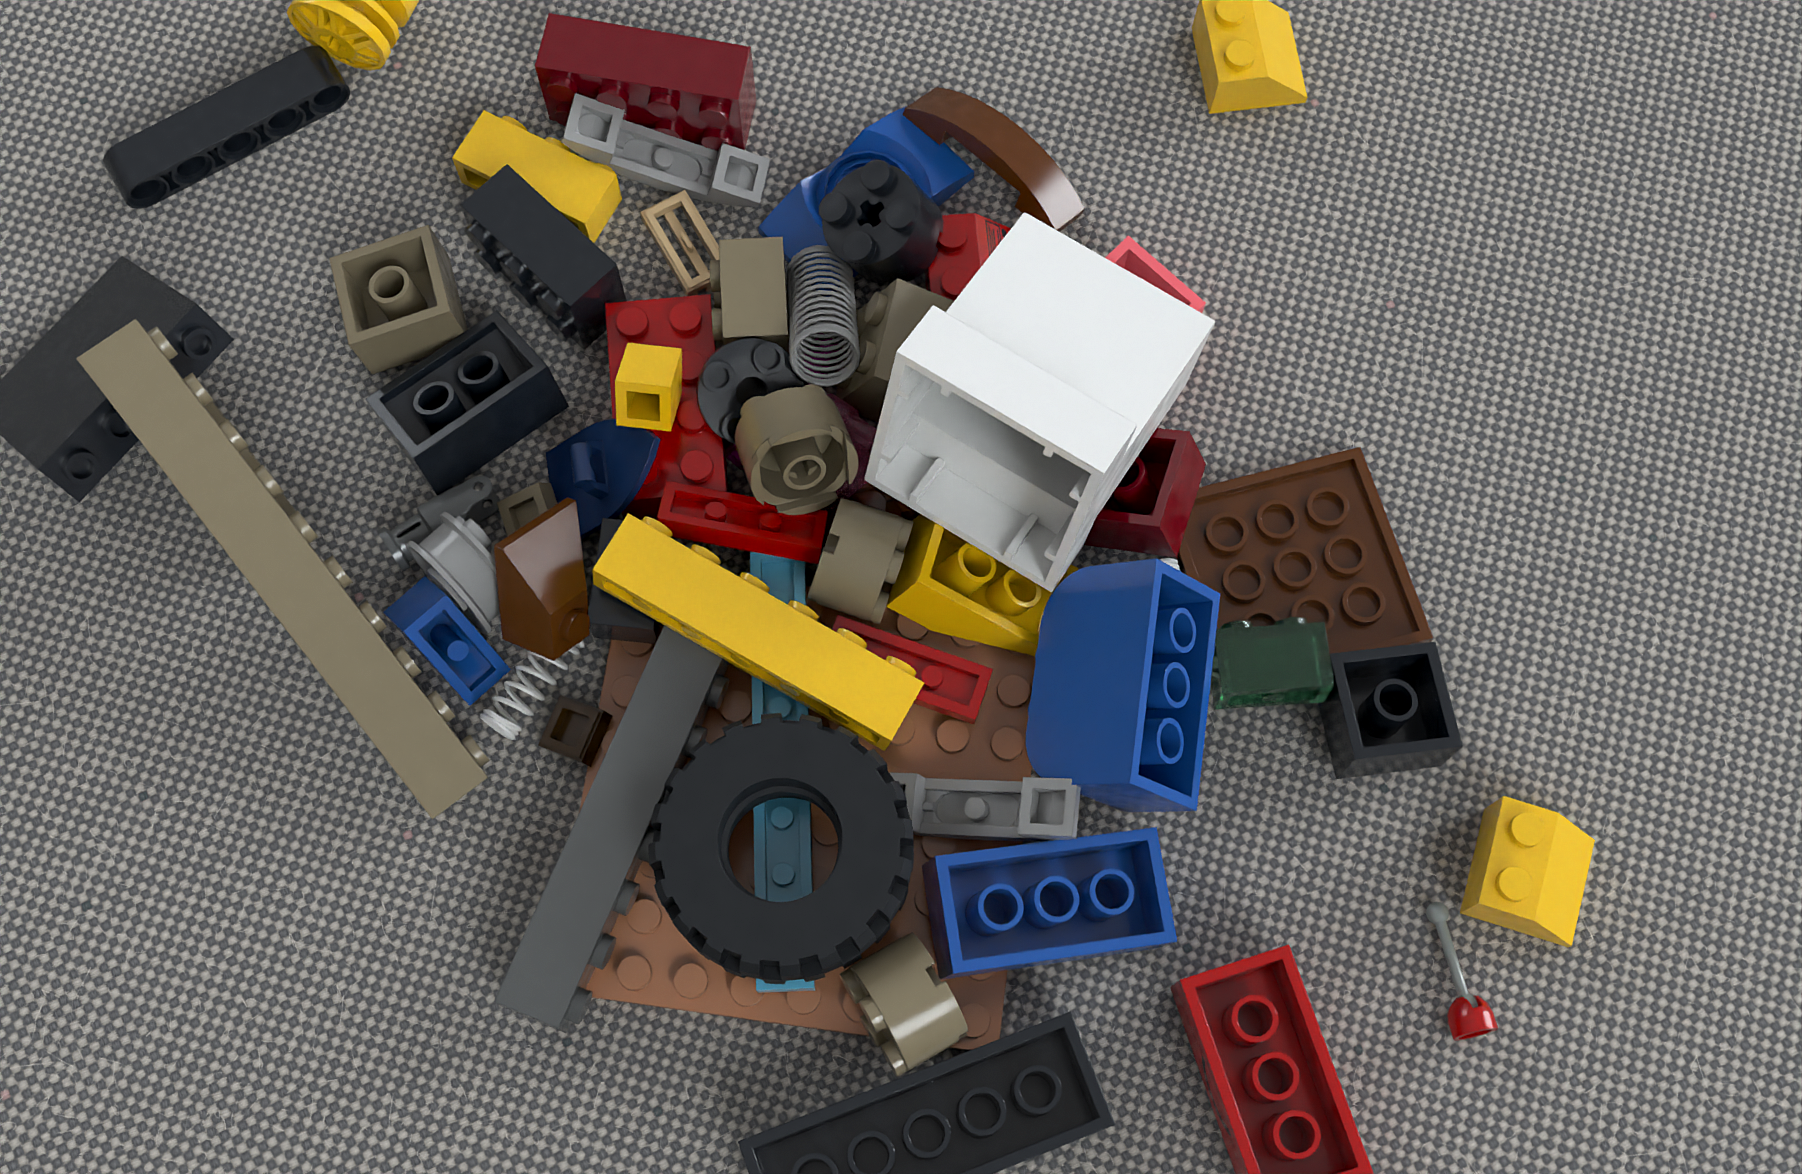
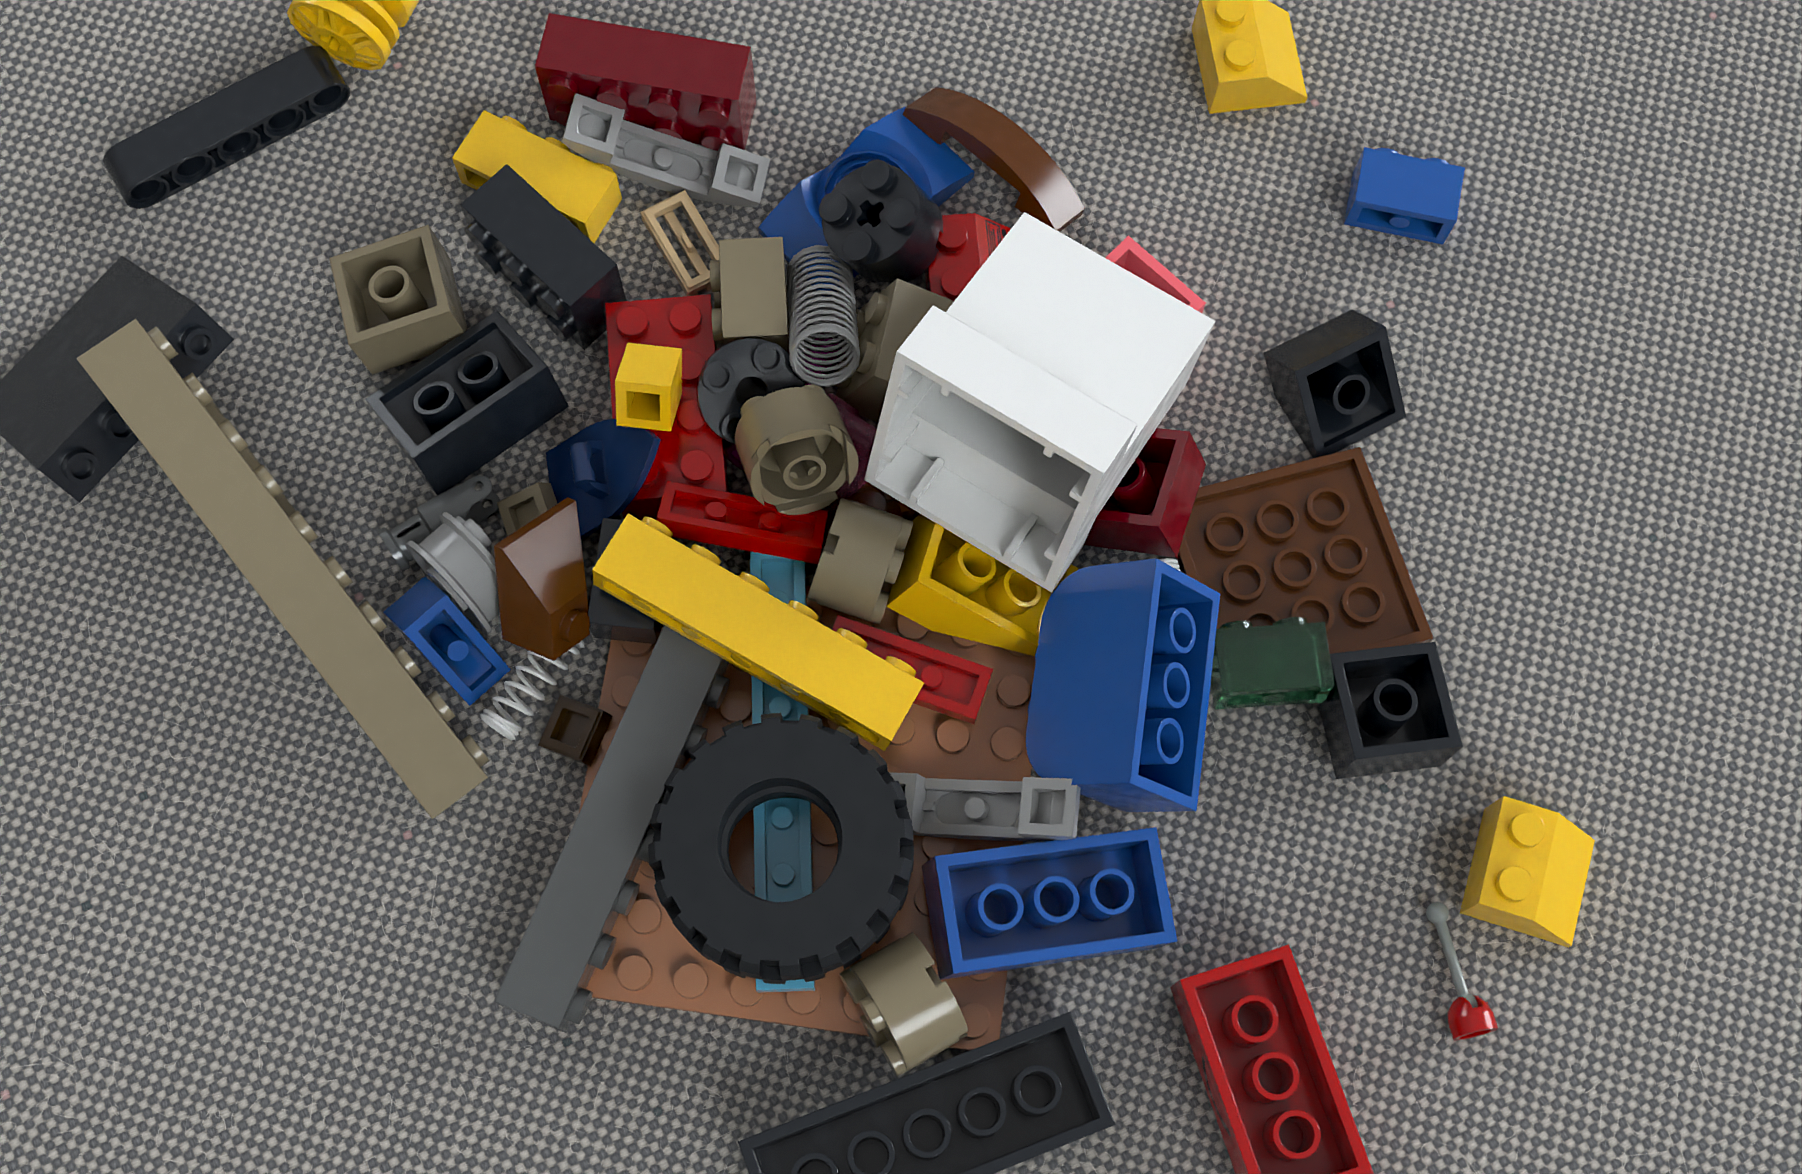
(1337, 382): none -> black slope
(1404, 195): none -> blue brick

